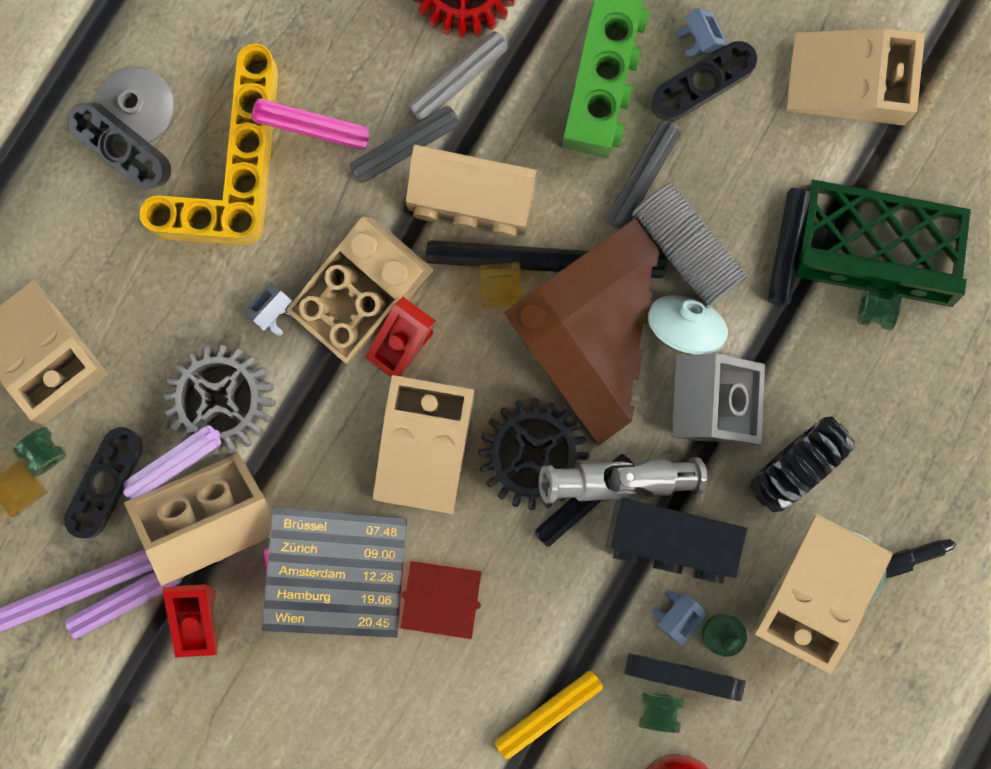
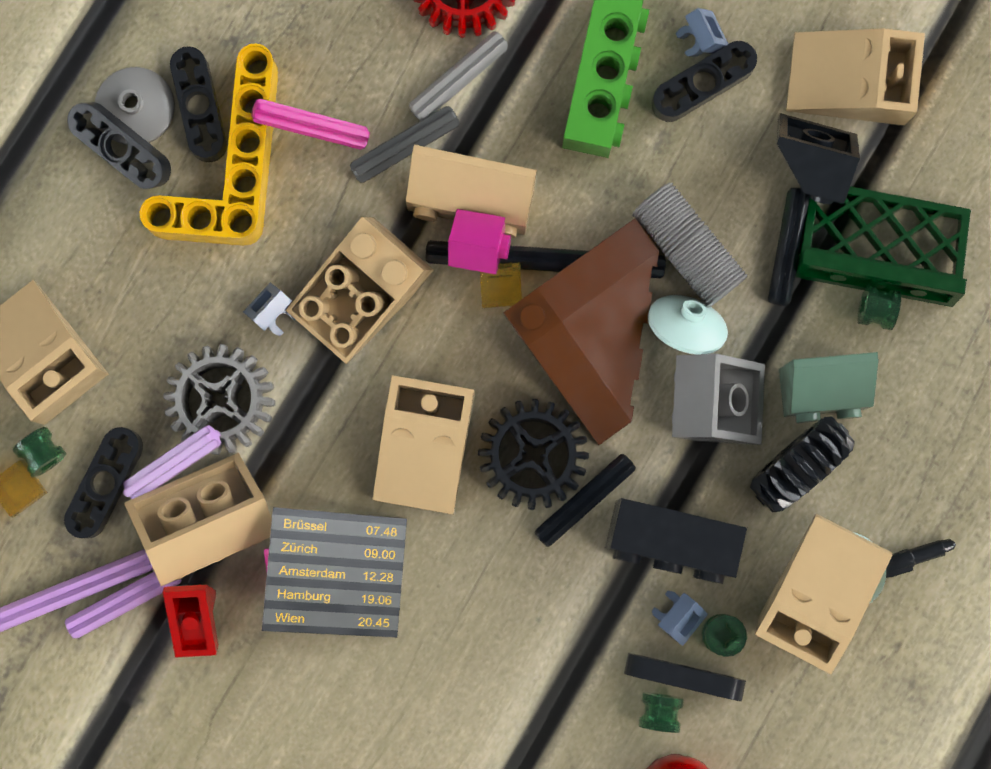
(181, 79): none -> black beam
(400, 338): red slope -> none
(441, 600): clear red piece -> none
(477, 241): none -> dark pink brick
(548, 714): yellow axle -> none
(643, 174): dark grey axle -> none
(649, 479): light grey piece -> none
(819, 157): none -> black slope
(828, 386): none -> sand green slope

